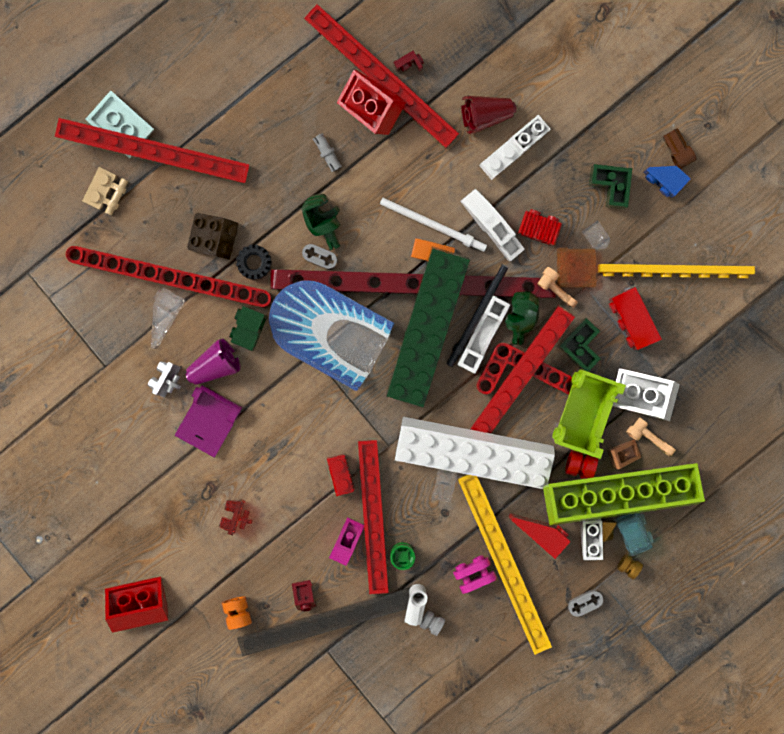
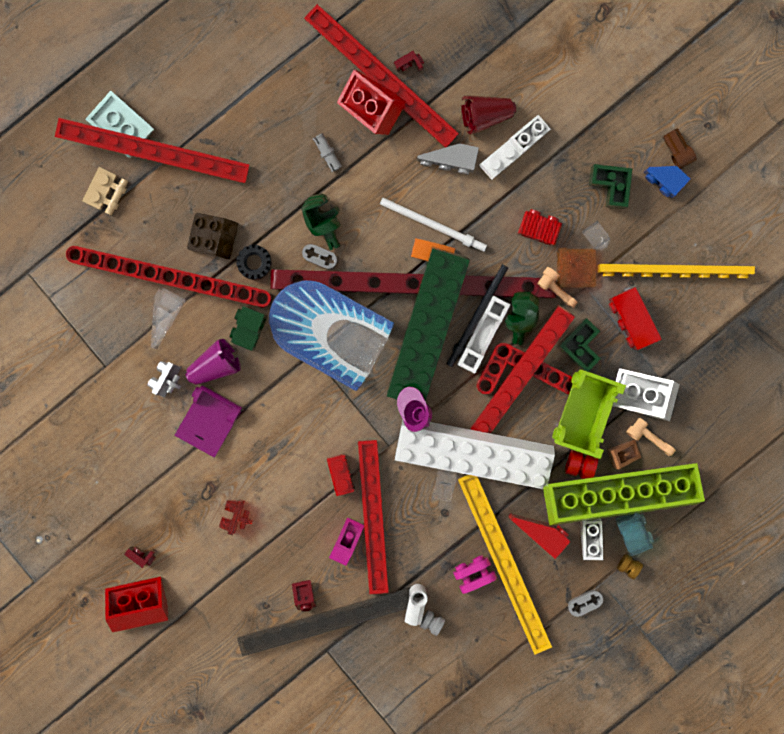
(137, 556): none -> dark red bracket
(241, 617): orange wheel -> none
(402, 555): green wheel -> none
(414, 409): none -> magenta piece
(457, 157): none -> light grey slope
(493, 224): white slope -> none
(608, 529): pearl gold slope -> none

